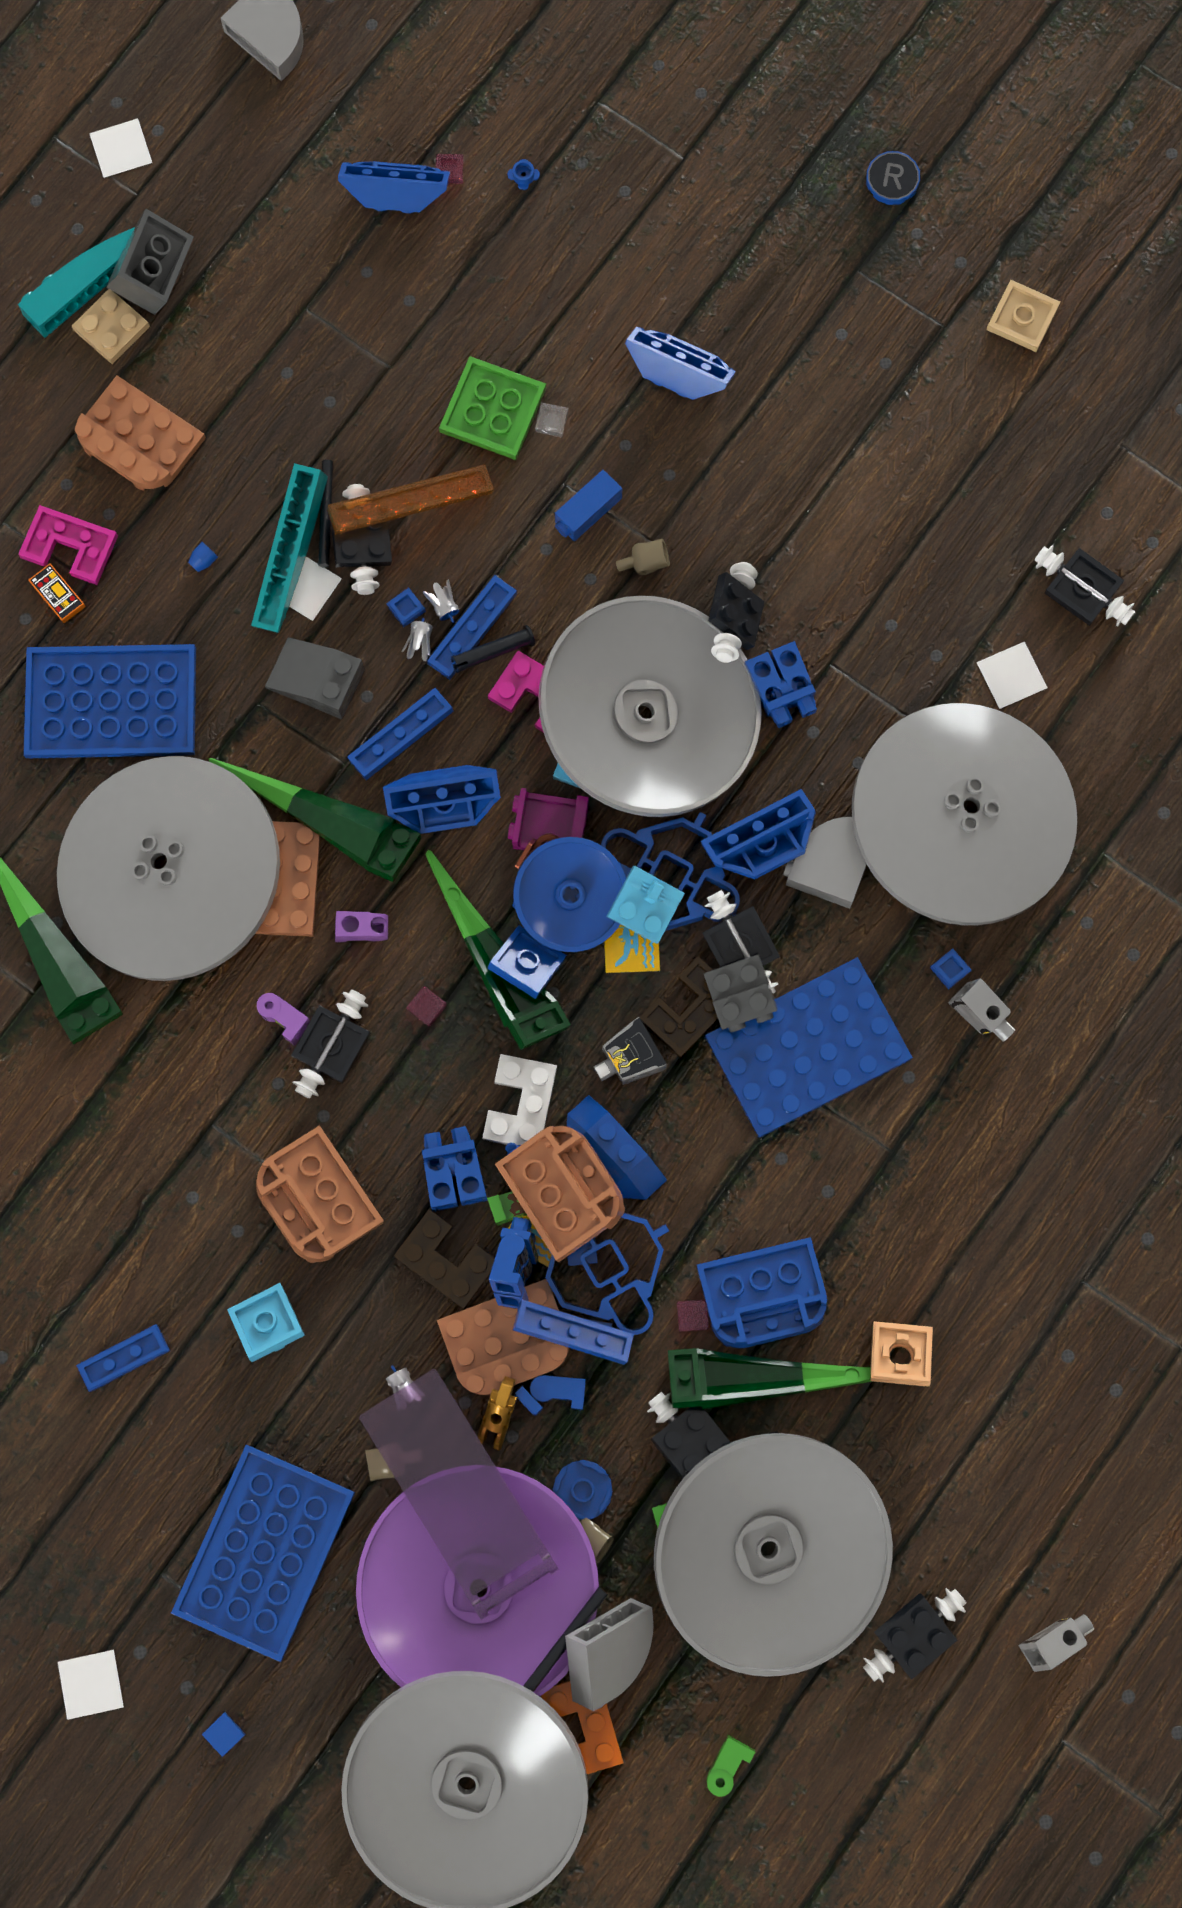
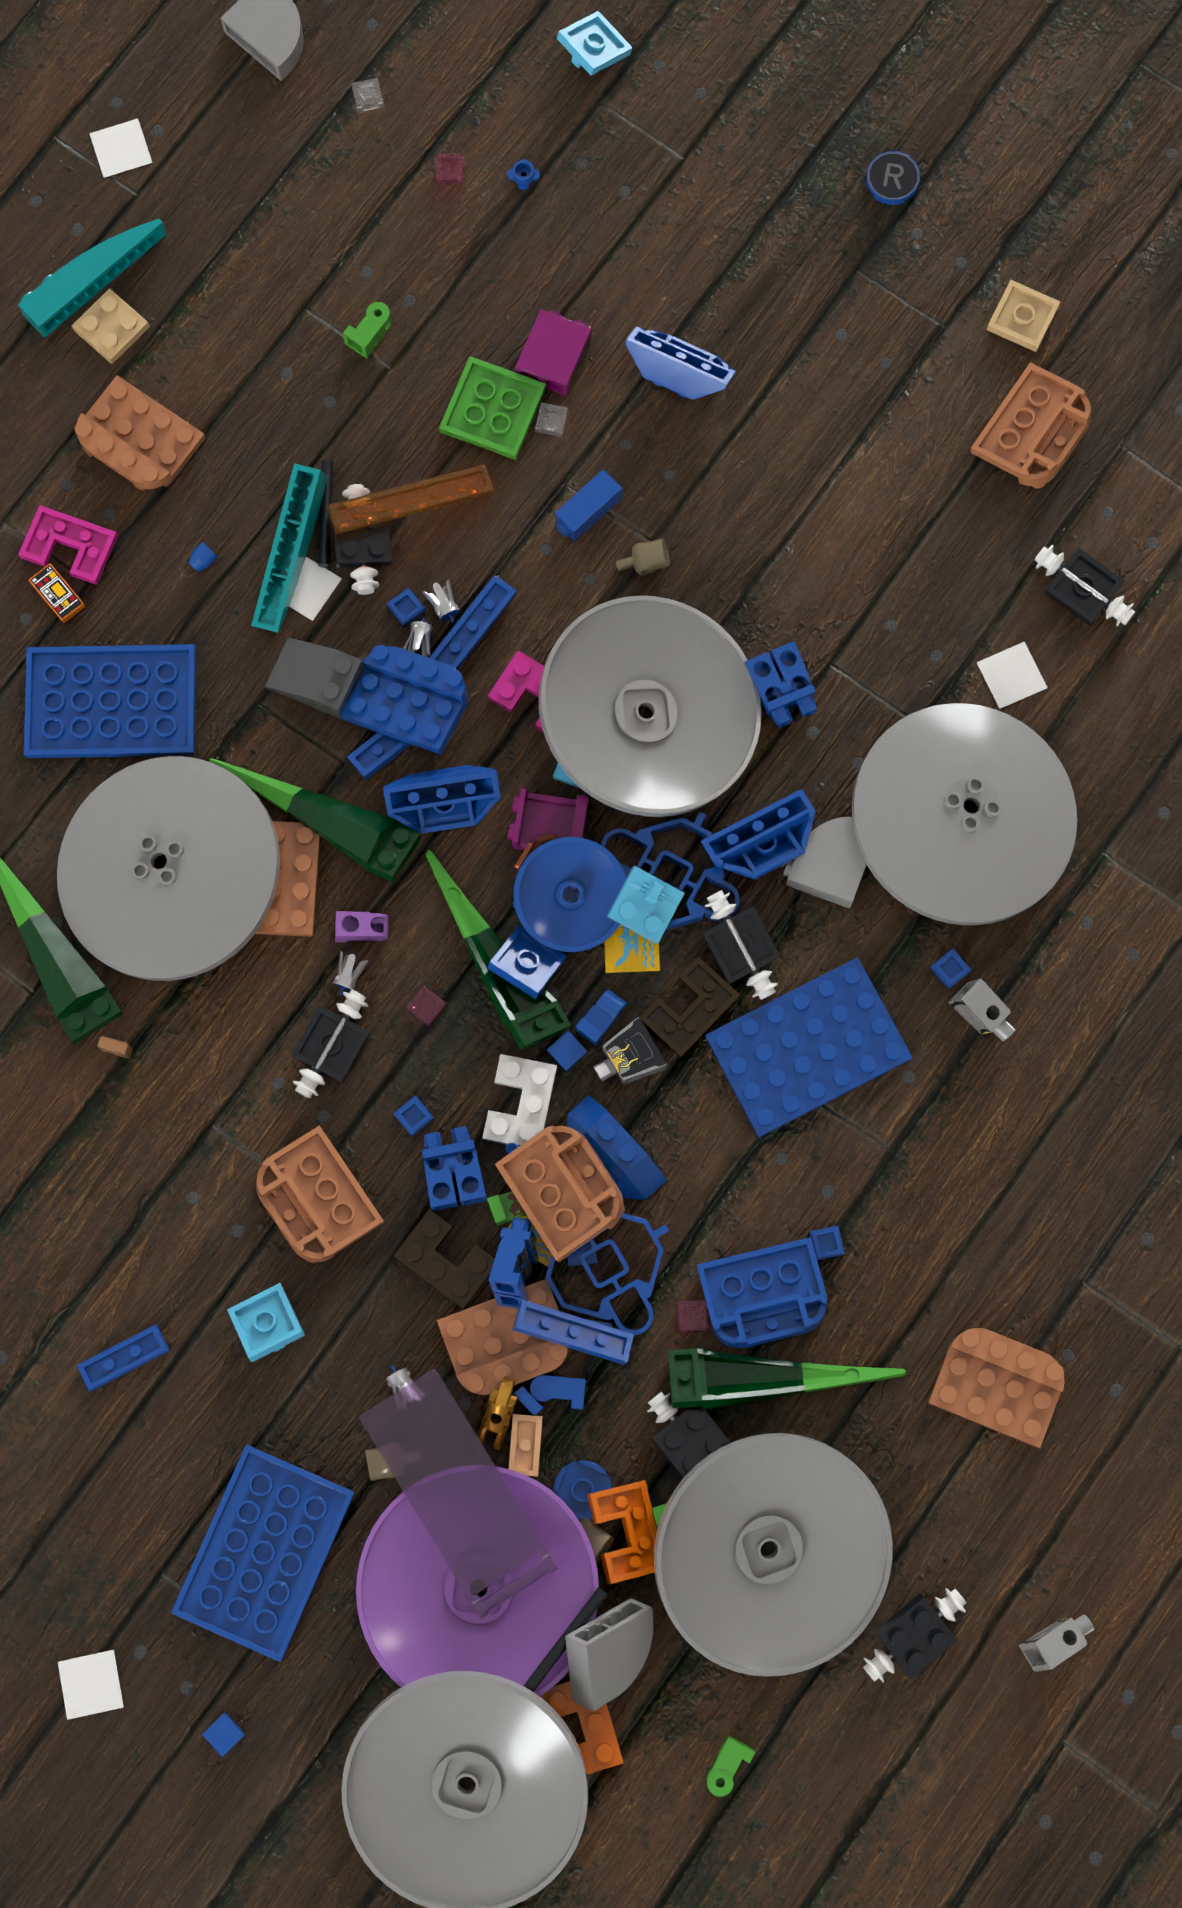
(115, 1047): none -> medium nougat tile
(150, 262): dark grey slope -> none
(277, 1010): medium lavender leg -> none
(344, 978): none -> flat silver piece
(367, 95): none -> clear plate
(370, 329): none -> bright green leg
(393, 185): blue wedge -> none
(408, 698): none -> blue plate
(413, 1116): none -> blue tile
(493, 649): black pin -> none
(525, 1444): none -> light nougat plate
(553, 350): none -> magenta panel
(567, 1051): none -> blue tile
(594, 43): none -> medium azure hinge
(601, 1017): none -> blue leg
(633, 1506): none -> orange plate
(735, 612): black plate -> none
(741, 993): dark grey plate -> none
(827, 1242): none -> blue tile
(912, 1338): light nougat piece -> none
(999, 1385): none -> nougat plate
(1035, 427): none -> nougat plate

